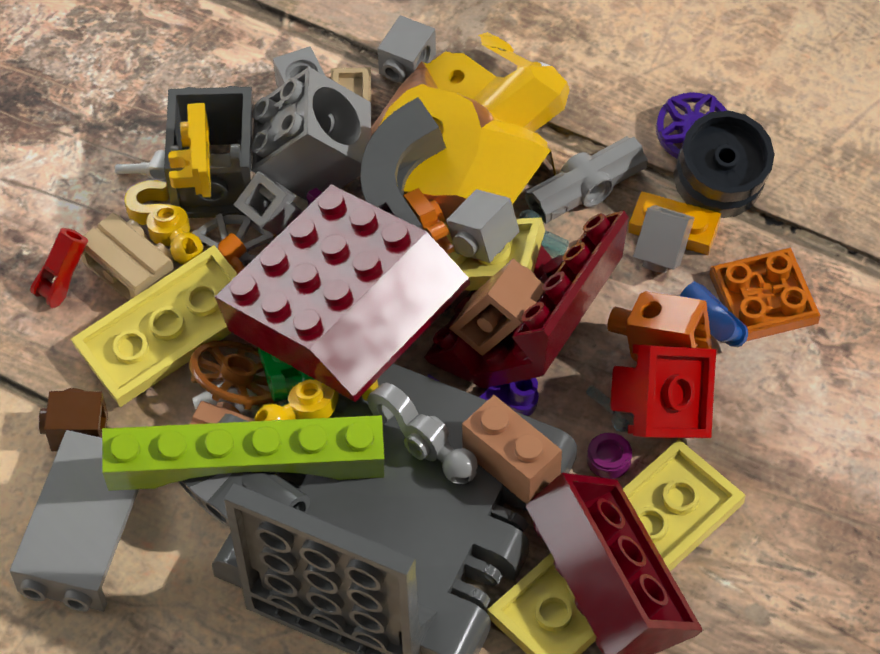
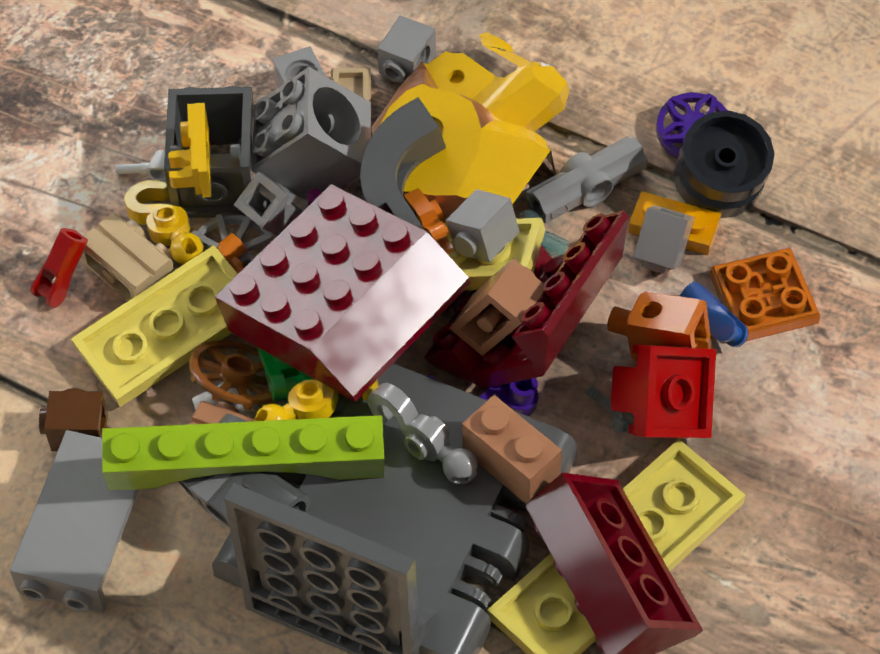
(609, 455): magenta tile -> none

